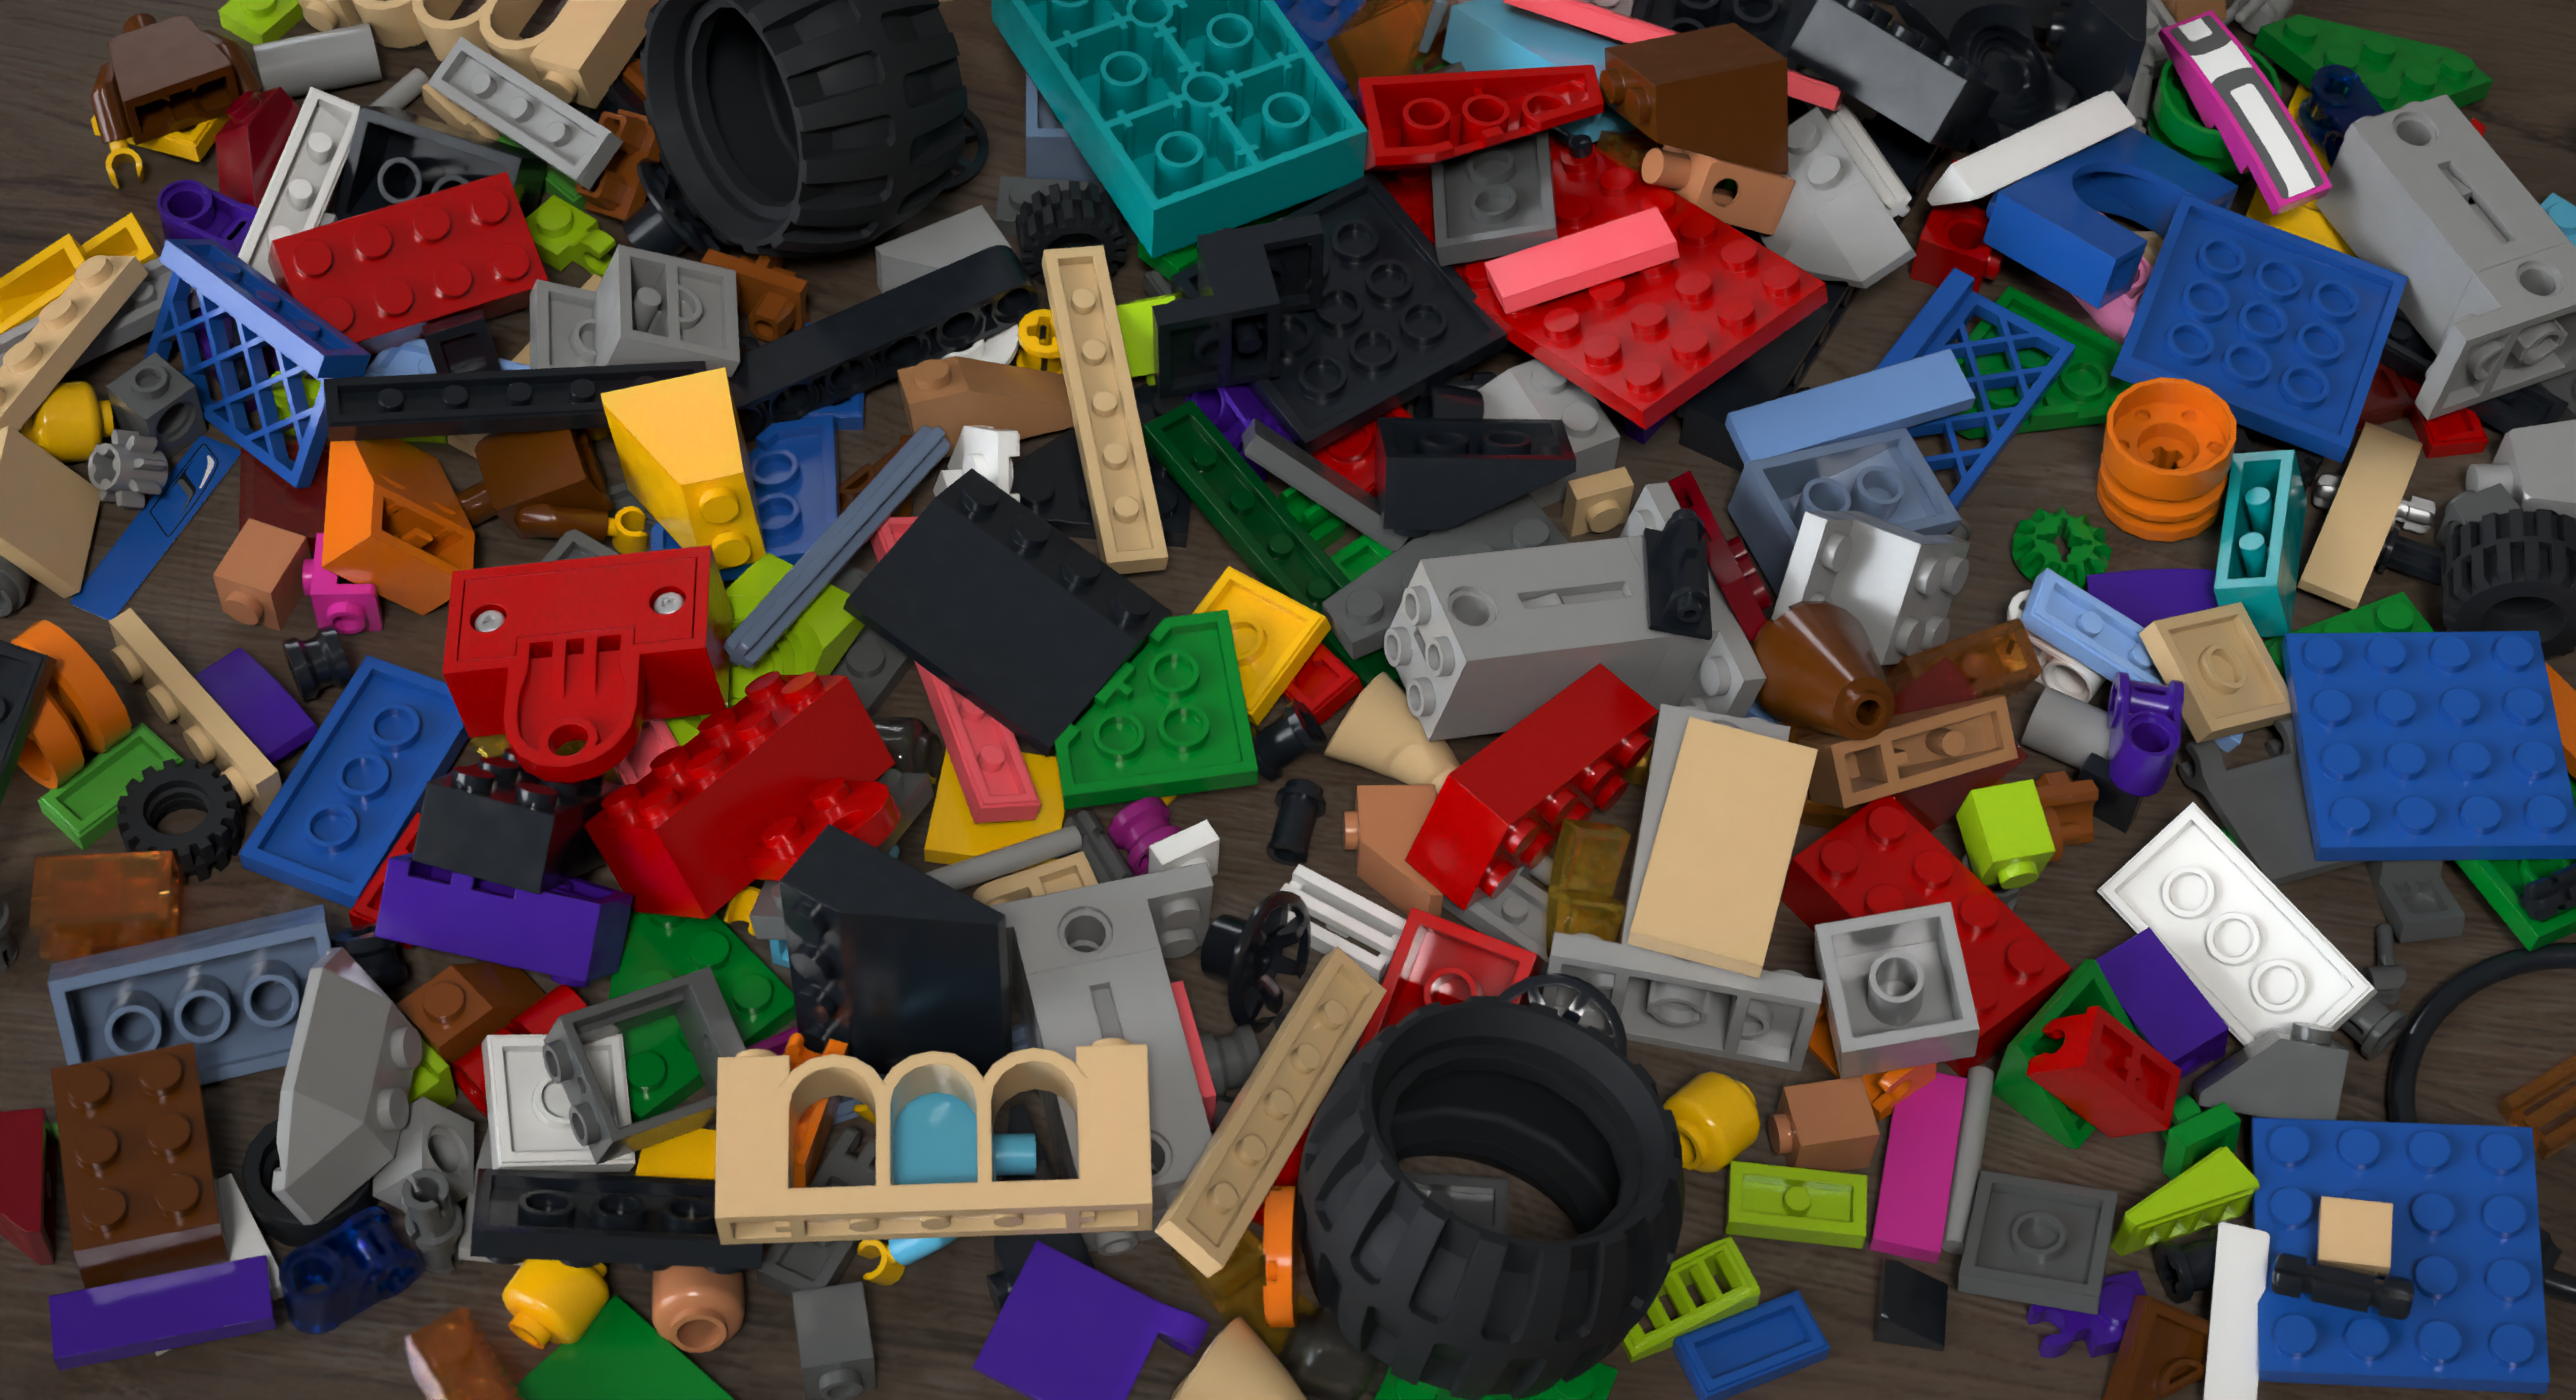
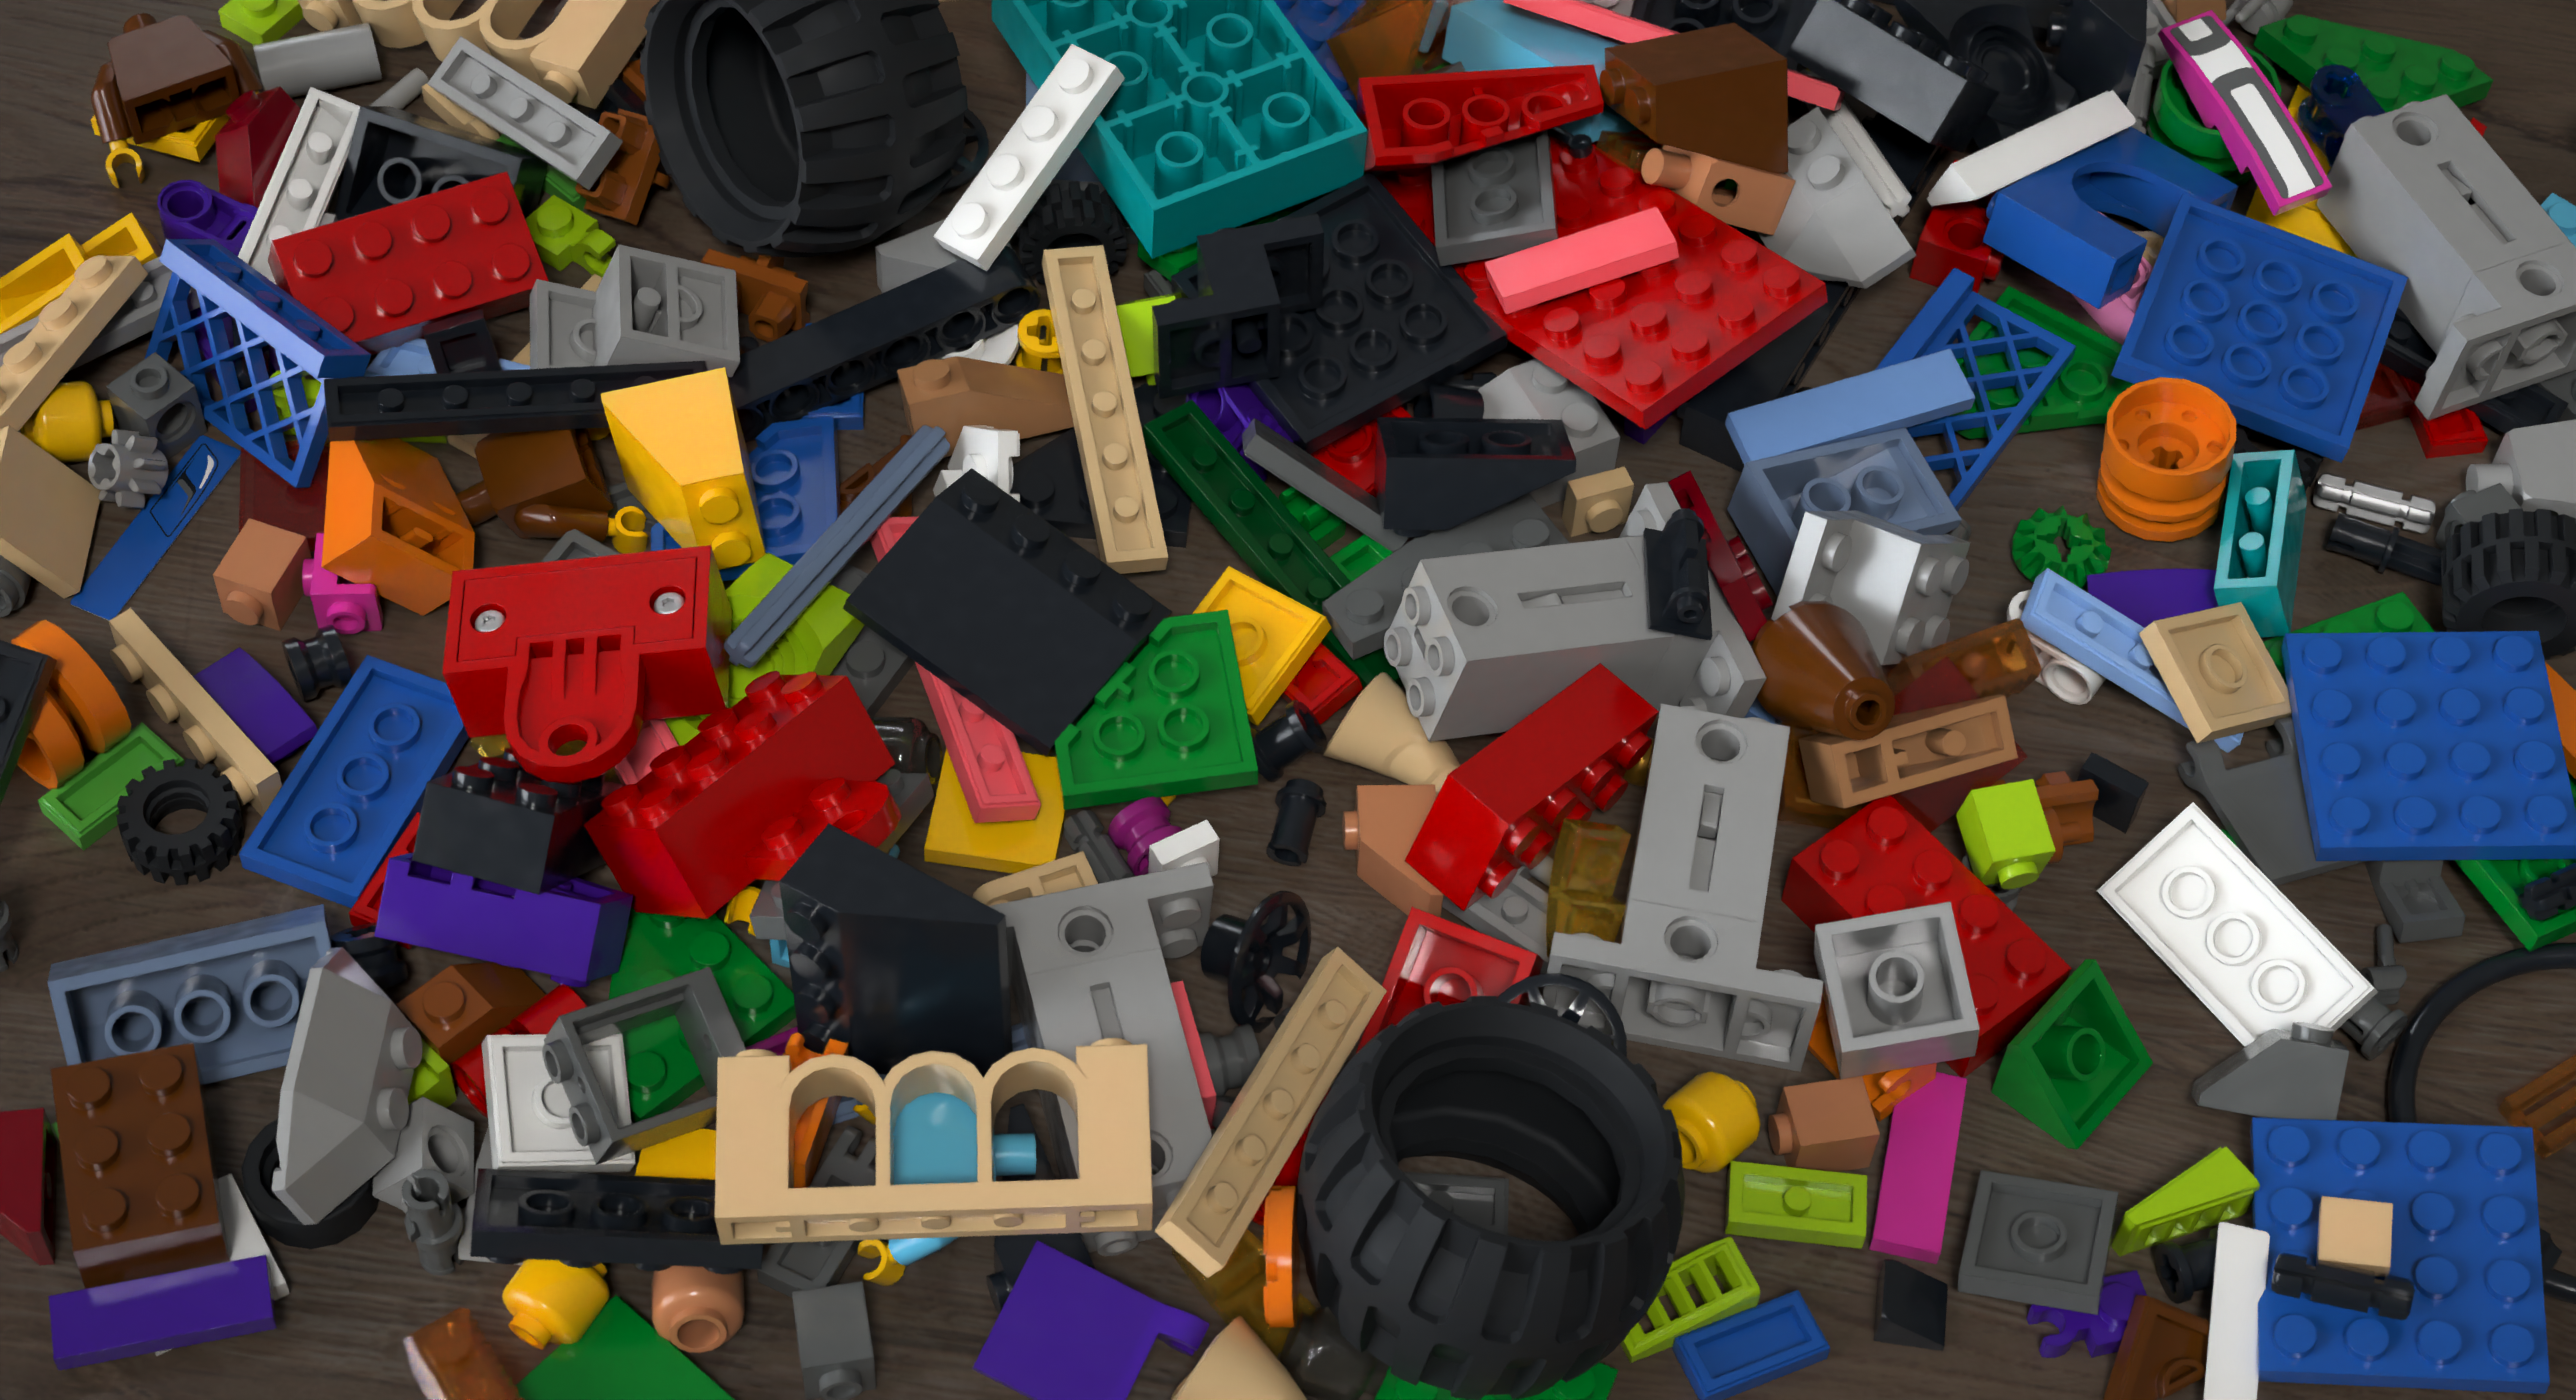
(104, 902): clear orange brick -> none
(352, 1268): clear blue piece -> none
(664, 221): black wheel -> none
(1009, 858): light grey bar -> none
(1029, 157): none -> white plate
(1347, 916): white tile -> none
(1723, 847): tan tile -> none
(1968, 1157): light grey bar -> none
(2067, 729): light grey pin -> none
(2107, 1074): red hinge -> none
(2143, 733): dark purple piece -> none
(2164, 1003): dark purple hinge -> none
(2197, 1134): green tile -> none
(2360, 516): tan slope -> none

